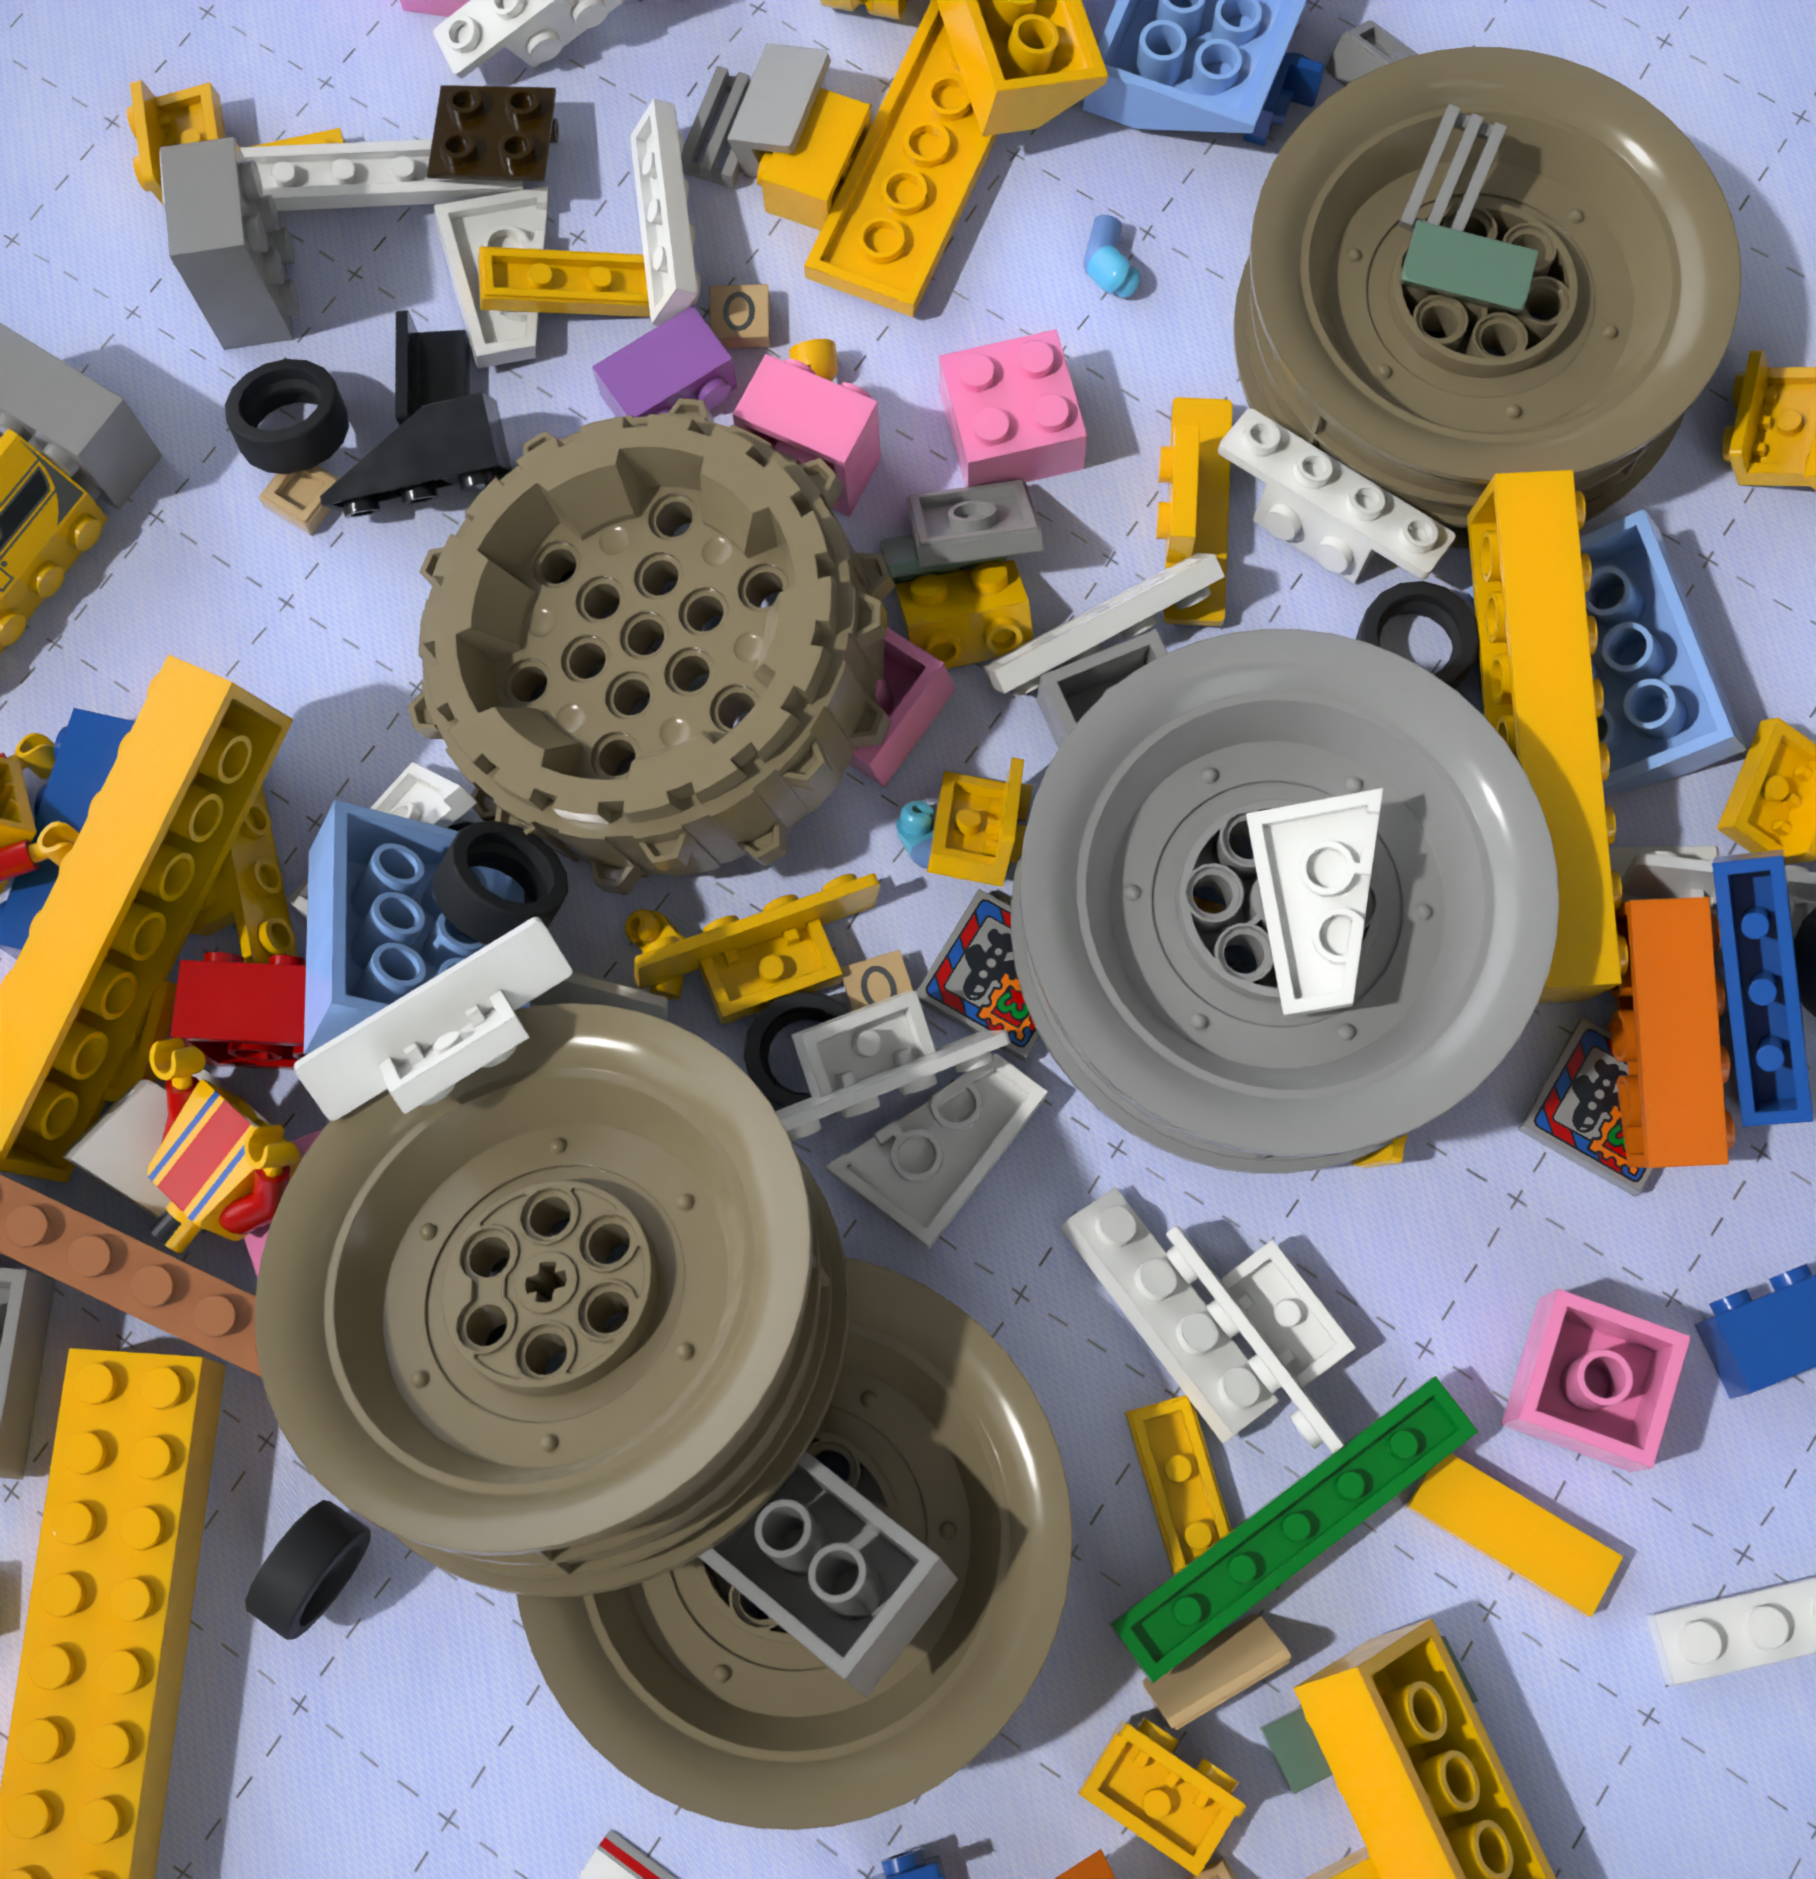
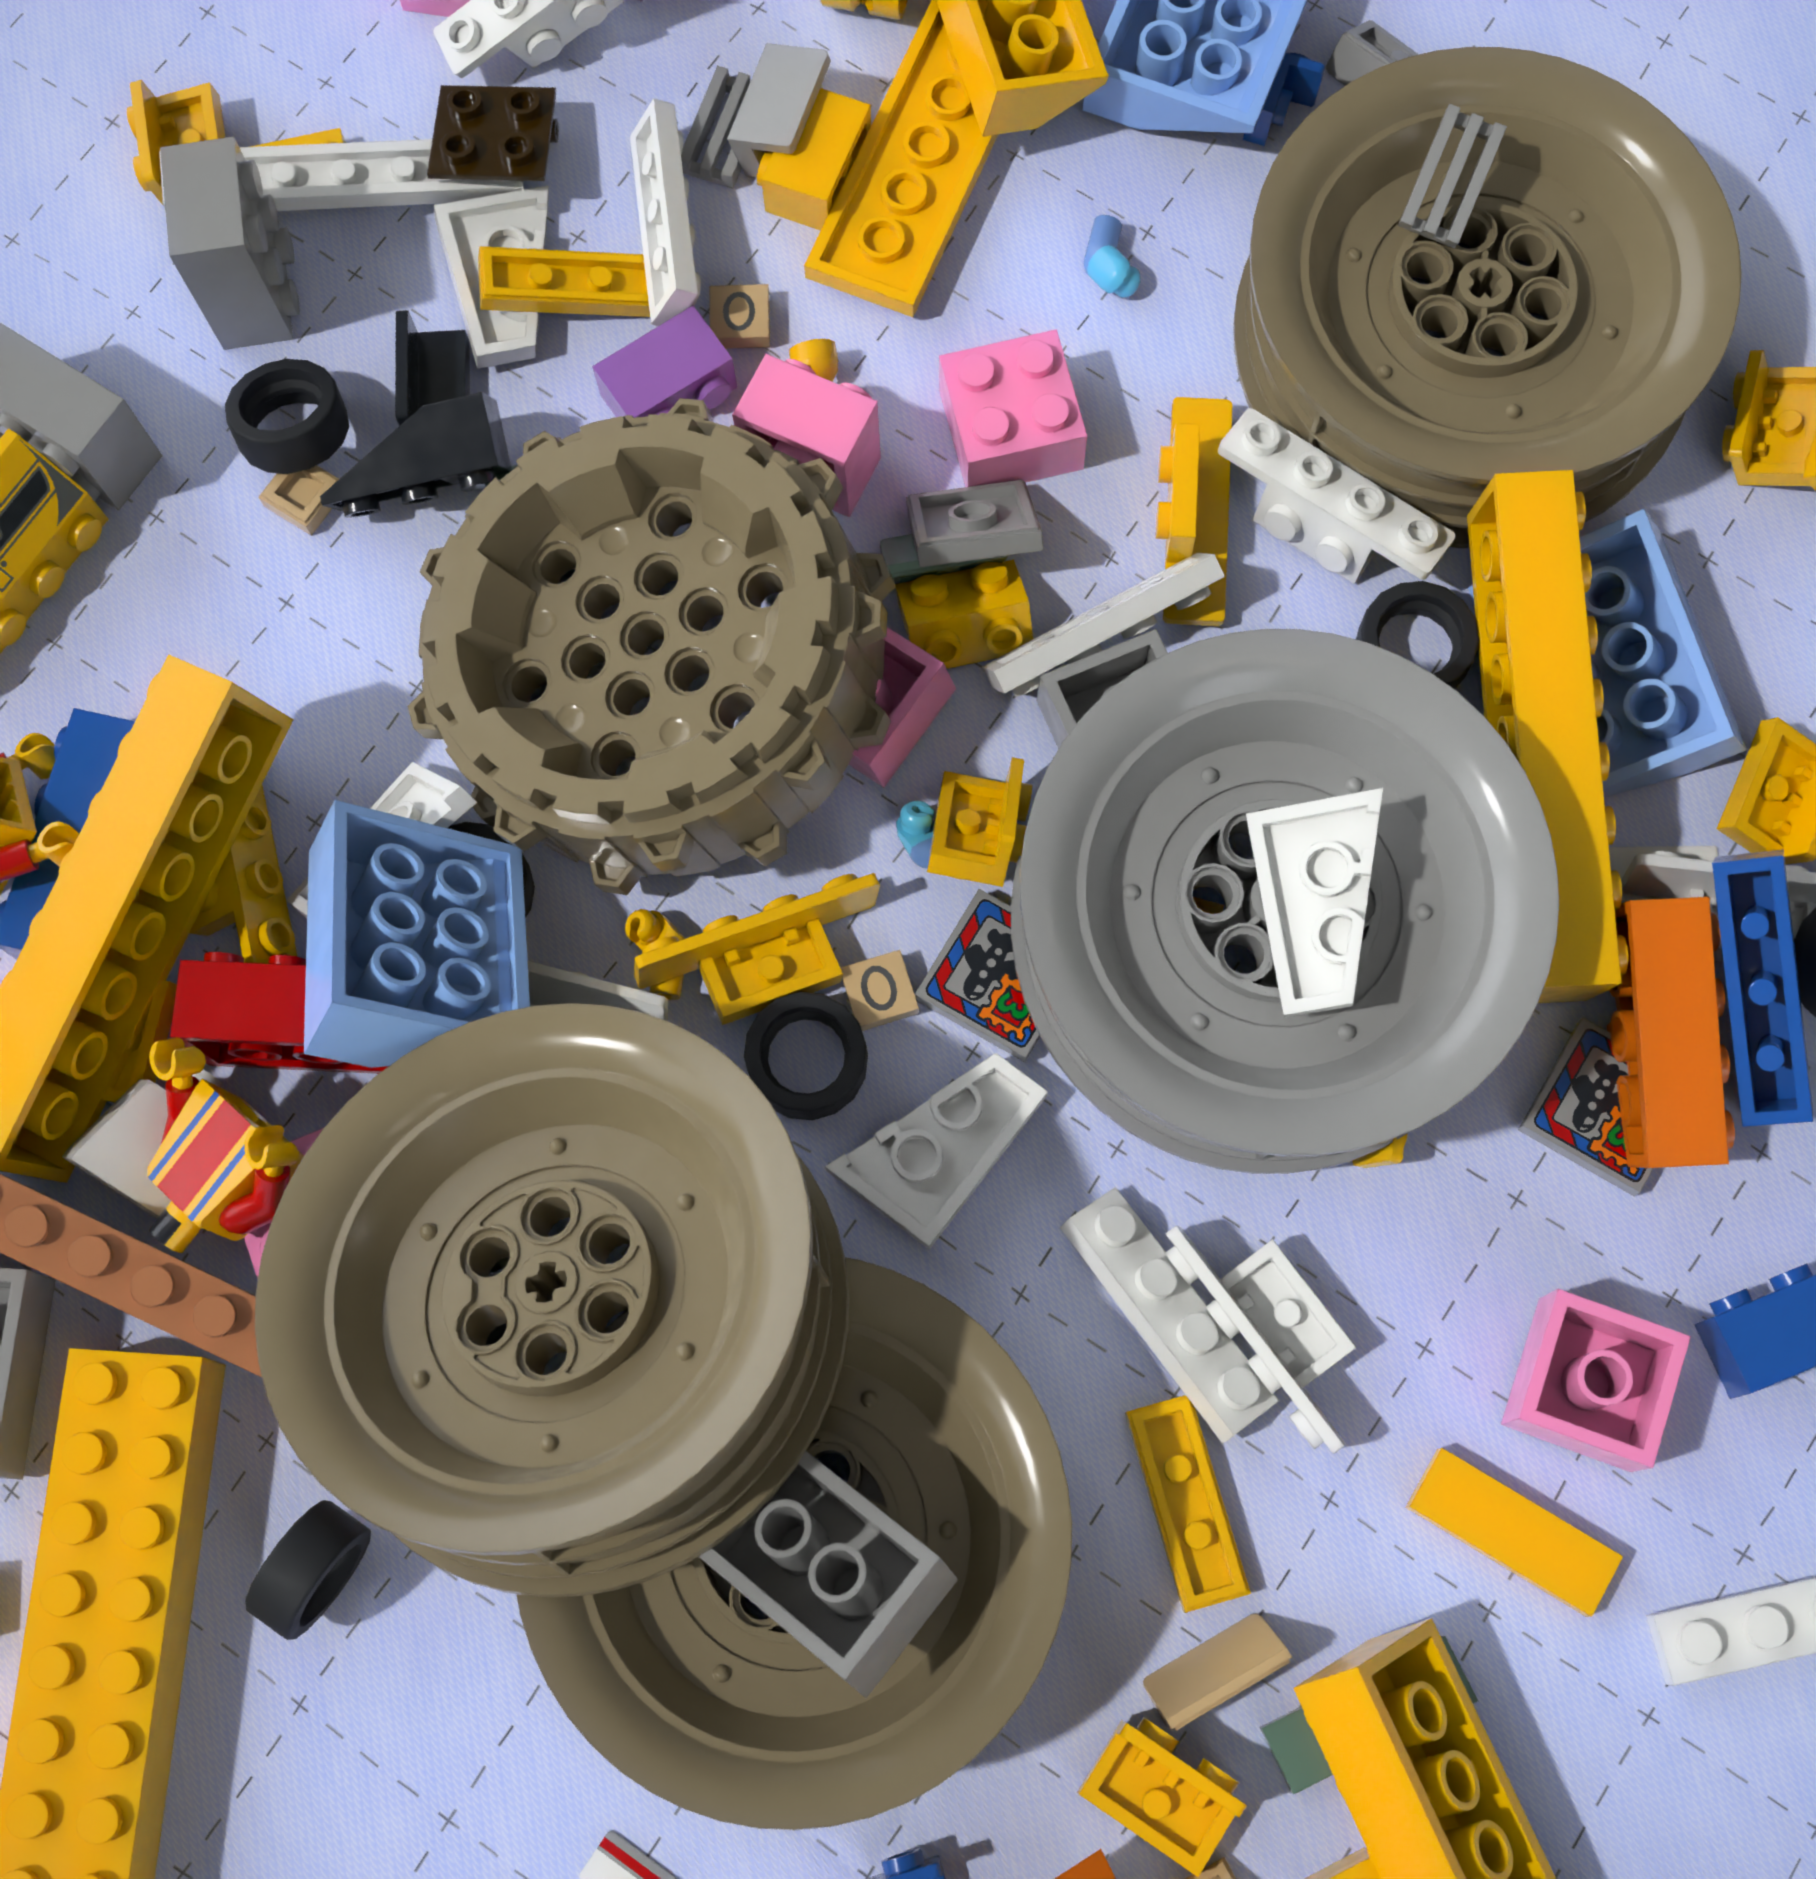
(438, 1029): white bracket -> none
(512, 852): black tyre -> none
(873, 1053): white bracket -> none
(1292, 1529): green plate -> none
(1469, 267): sand green slope -> none

